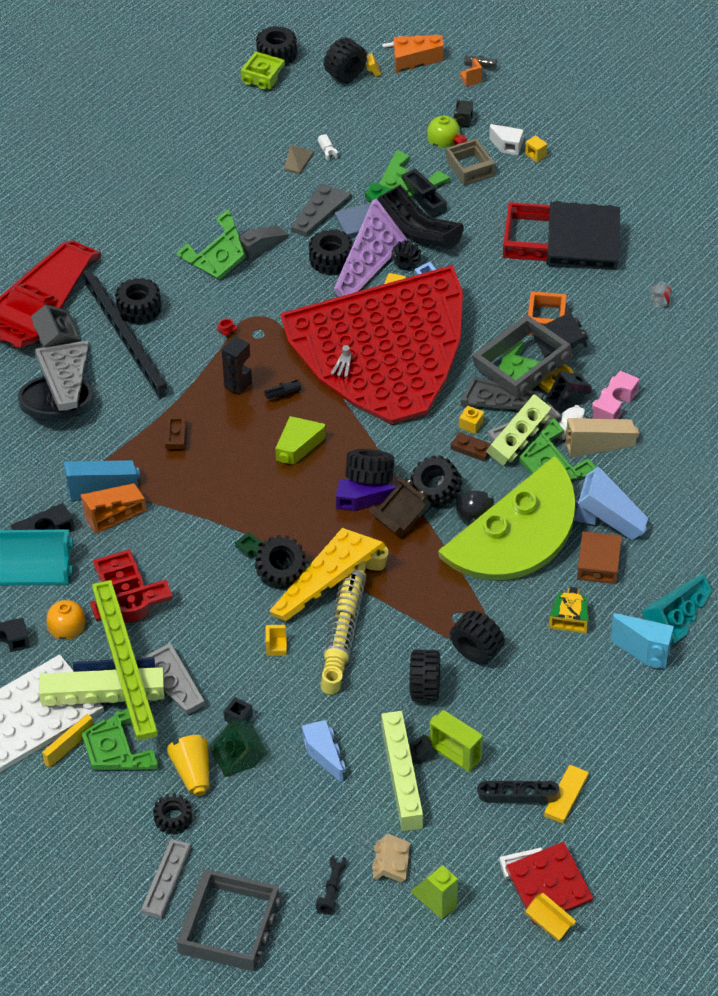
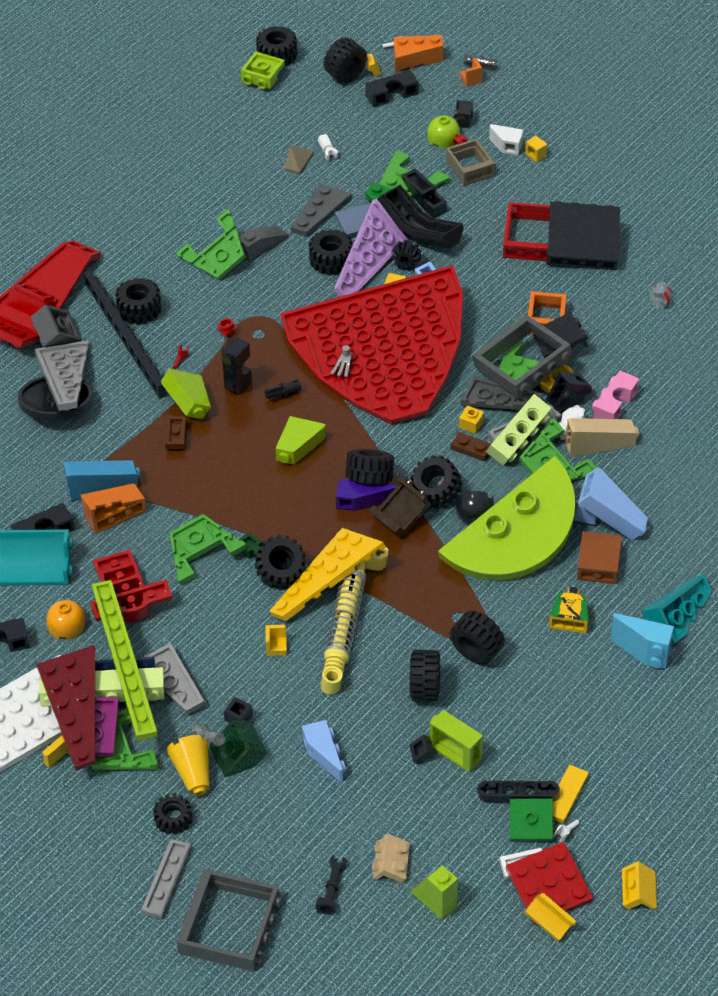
(71, 693): none -> dark red wing
(106, 722): none -> magenta wing
(182, 354): none -> red hand
(188, 392): none -> lime slope
(196, 539): none -> bright green wing
(208, 732): none -> clear pin
(402, 83): none -> black arch
(402, 771): yellowish green brick -> none
(531, 820): none -> green plate
(564, 831): none -> white hand
(638, 886): none -> yellow panel

